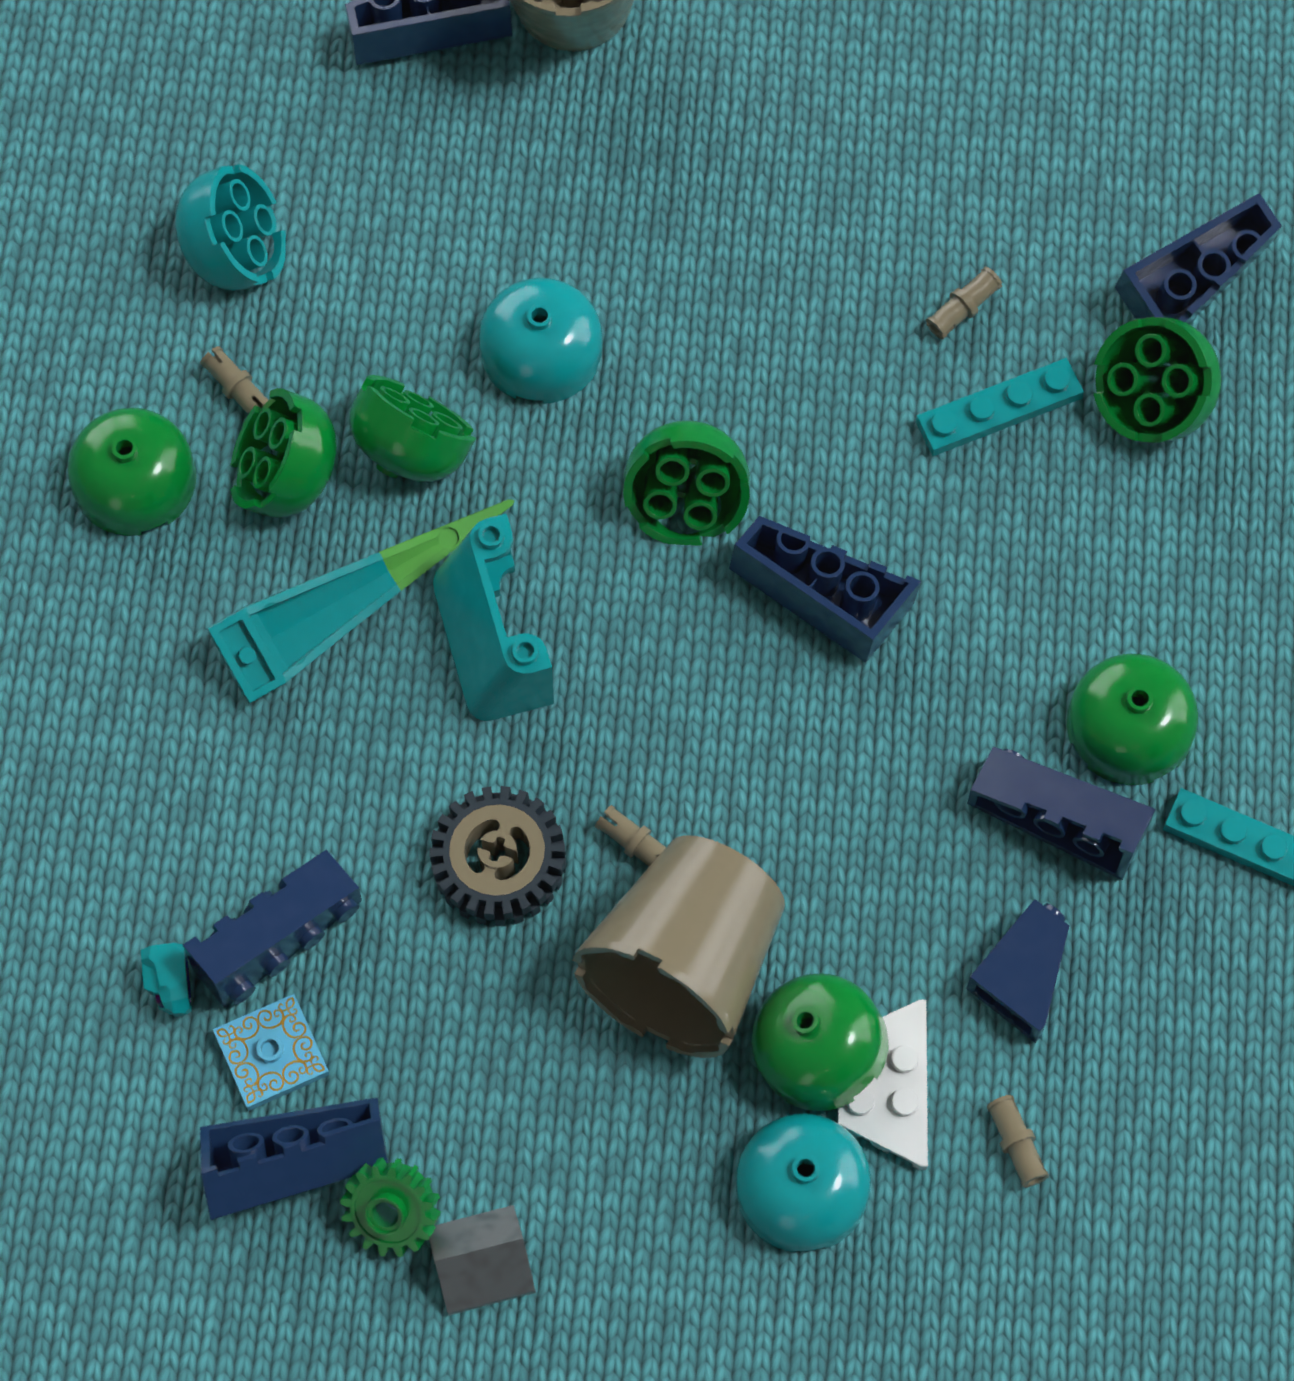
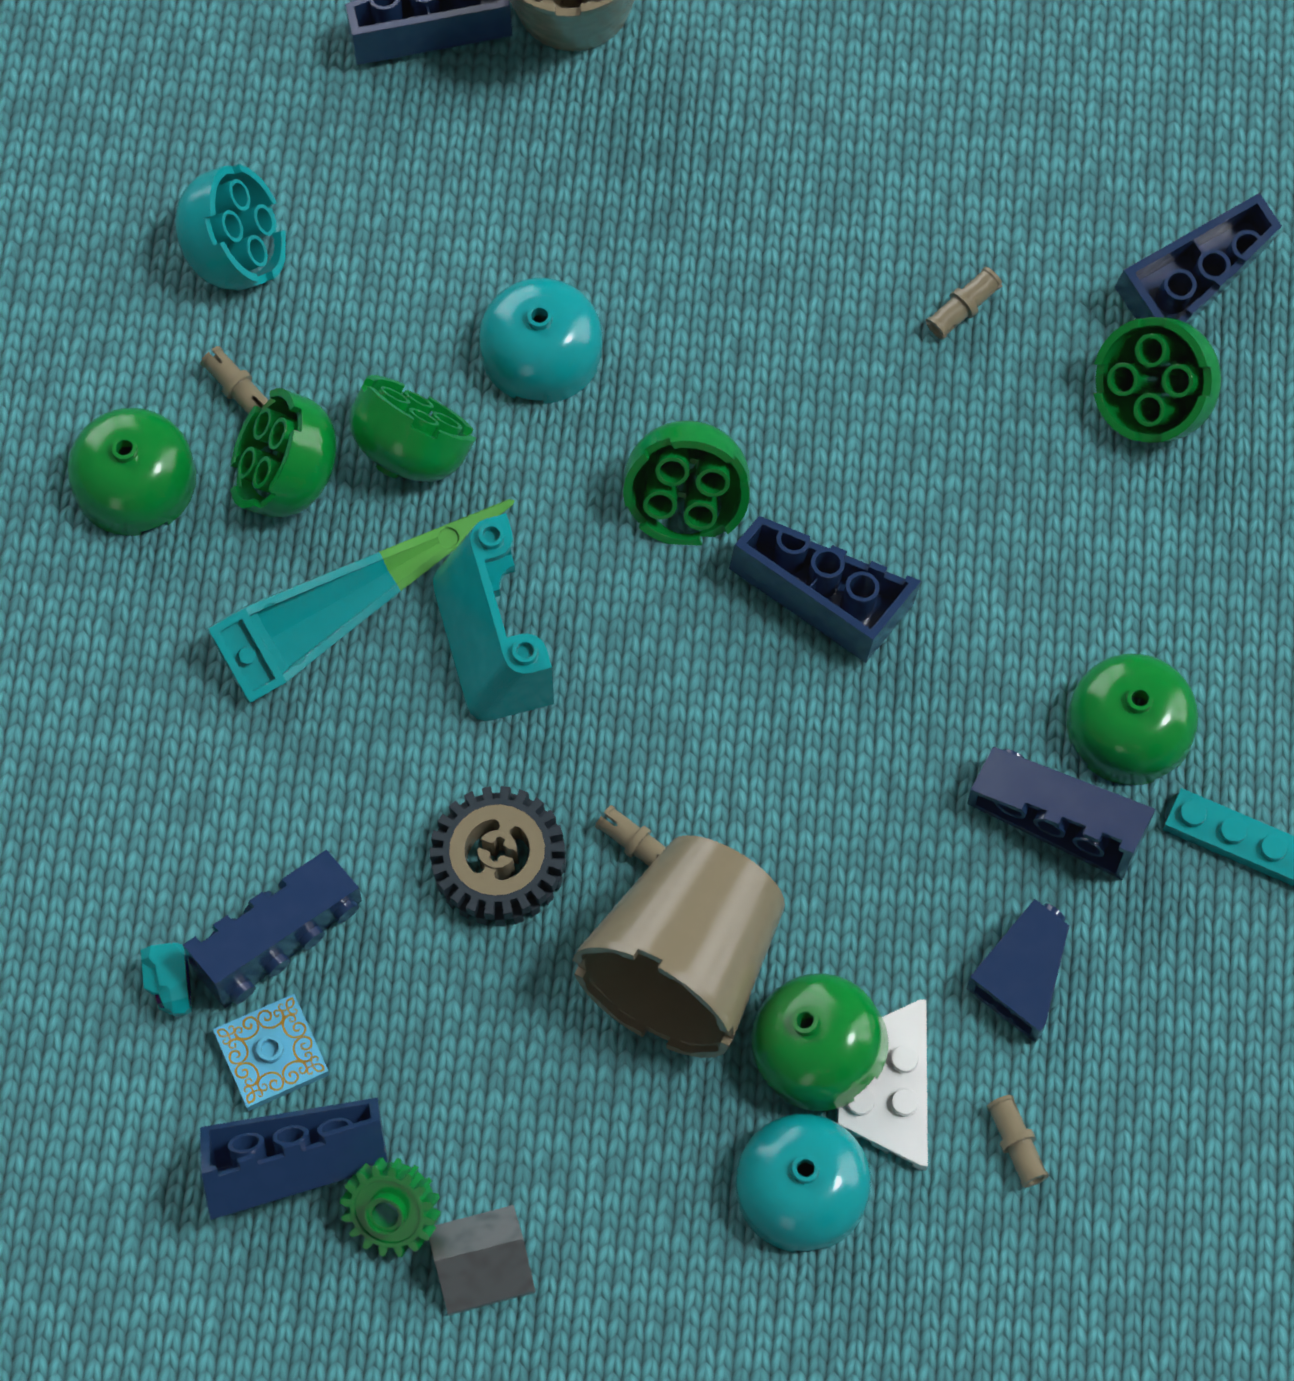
(999, 407): teal plate -> none

